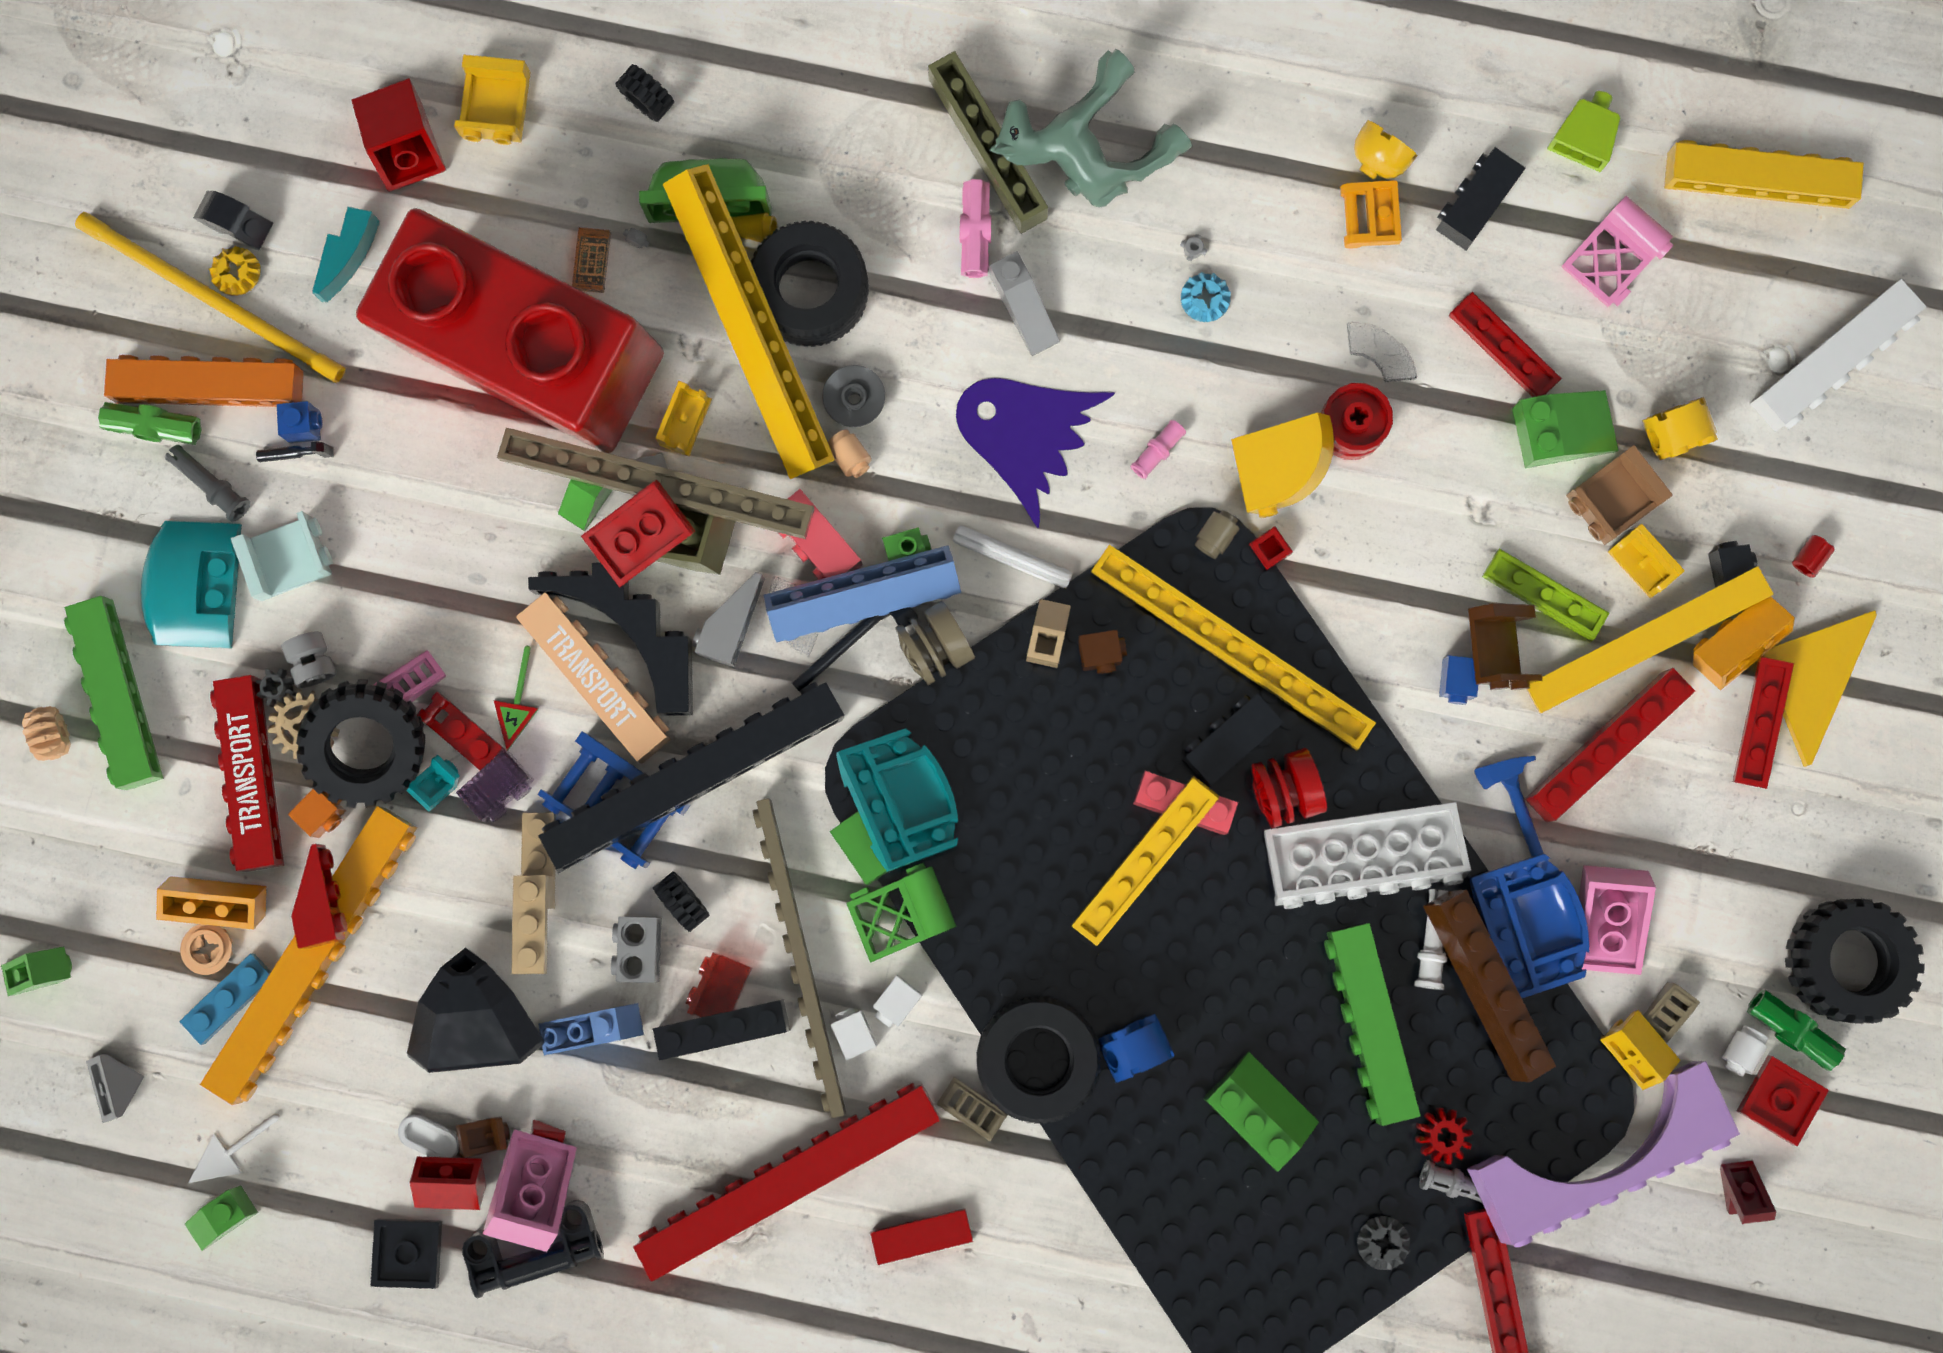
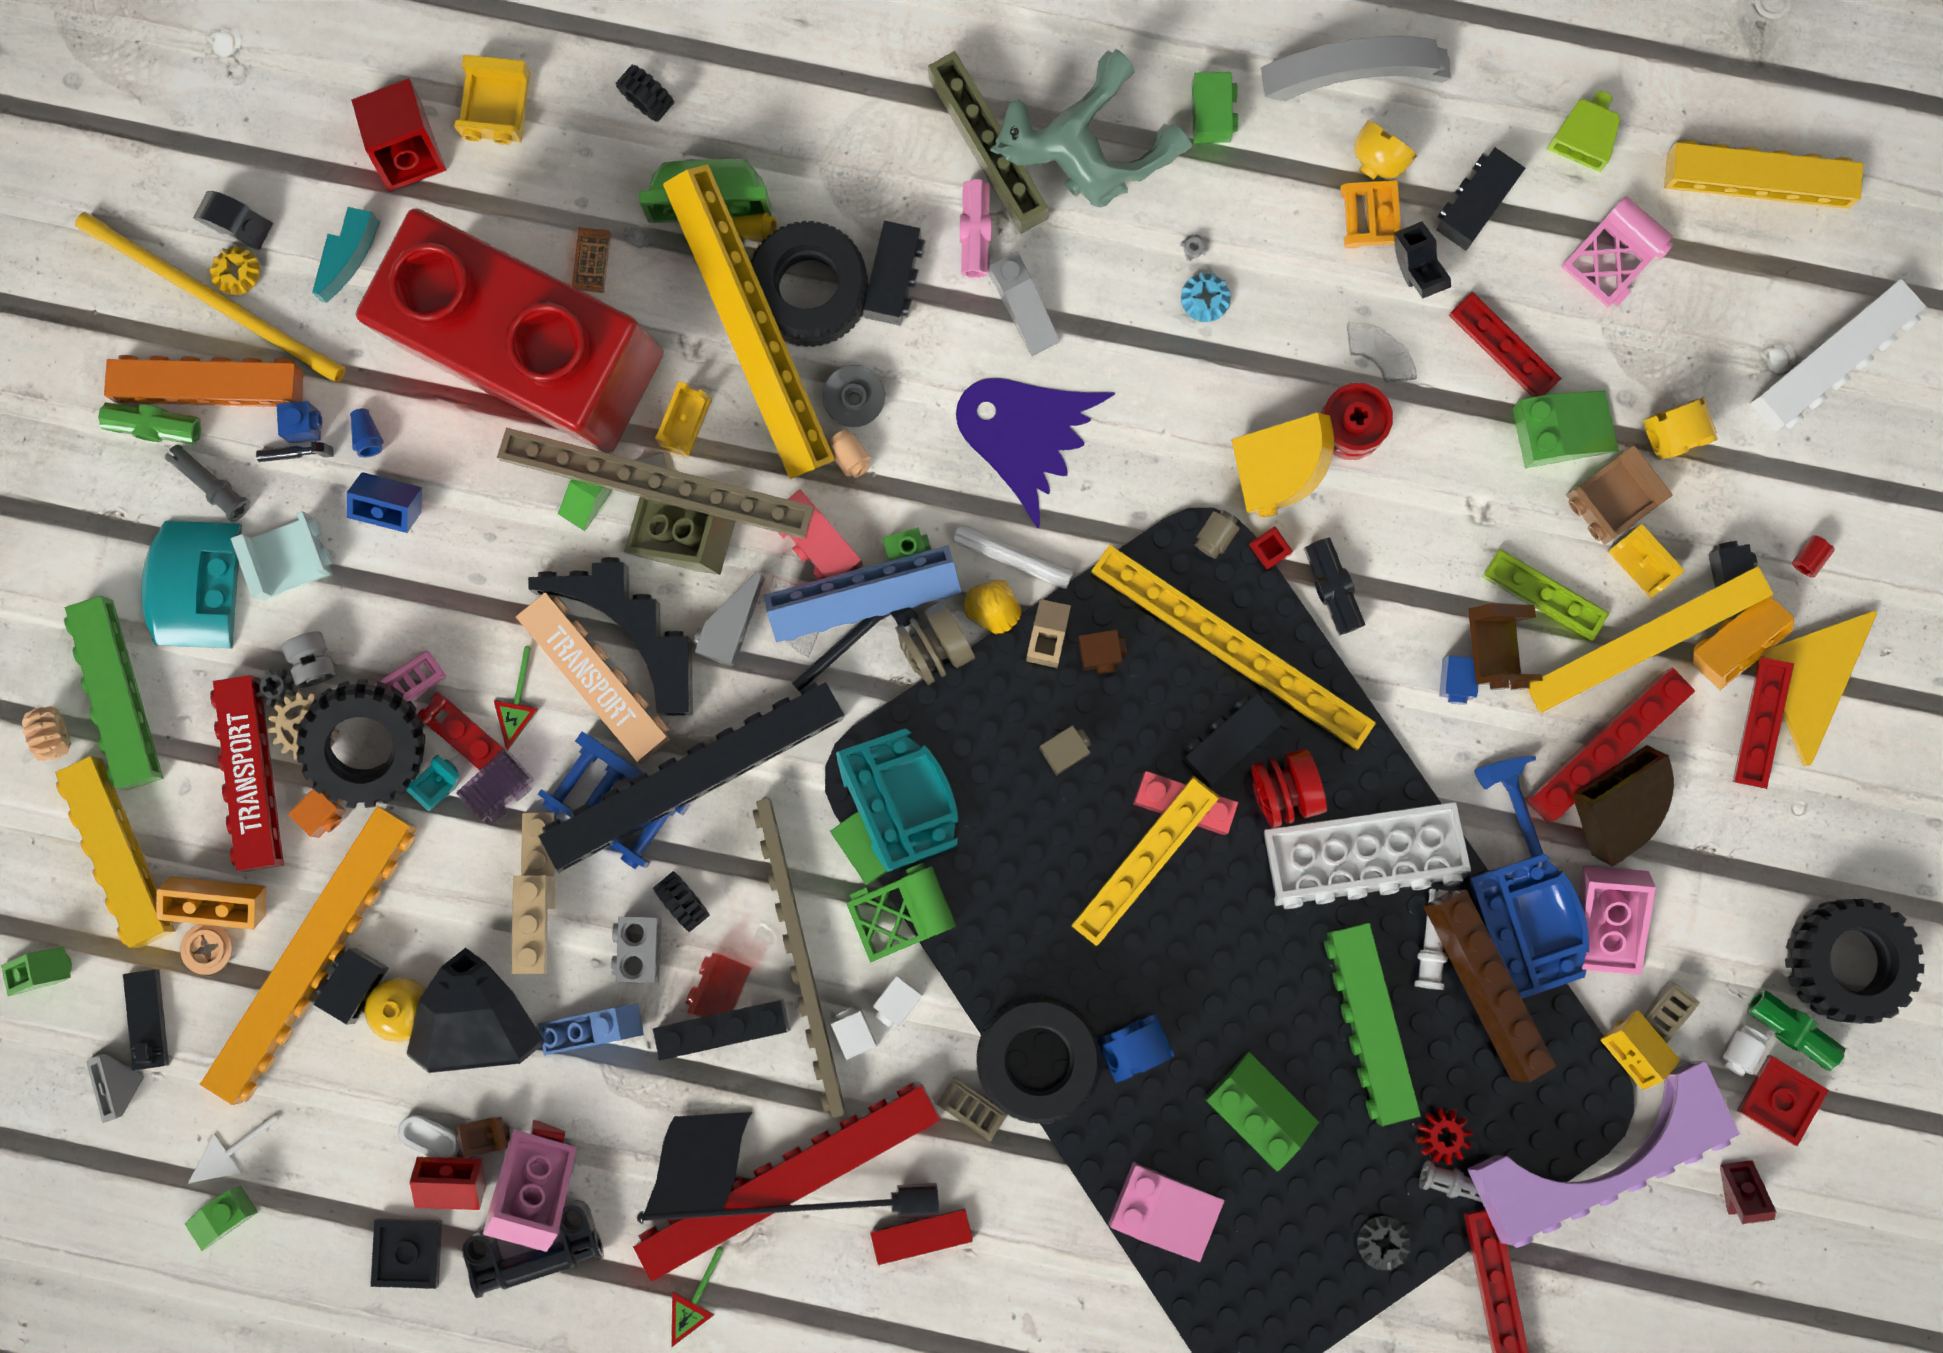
(113, 851): none -> yellow brick
(145, 1019): none -> black hinge
(226, 999): dark azure plate -> none
(316, 907): red slope -> none
(349, 985): none -> black brick
(365, 435): none -> blue cone
(384, 502): none -> blue brick
(393, 1007): none -> yellow cylinder
(638, 533): red tile -> none
(687, 1314): none -> piece
(702, 1163): none -> black flag
(893, 273): none -> black brick
(992, 606): none -> yellow hair
(1066, 749): none -> dark tan brick
(1158, 449): bright pink pin -> none
(1165, 1212): none -> bright pink slope
(1212, 107): none -> bright green brick
(1334, 586): none -> black piece
(1355, 60): none -> light grey arch
(1418, 260): none -> black brick
(1626, 804): none -> dark brown brick

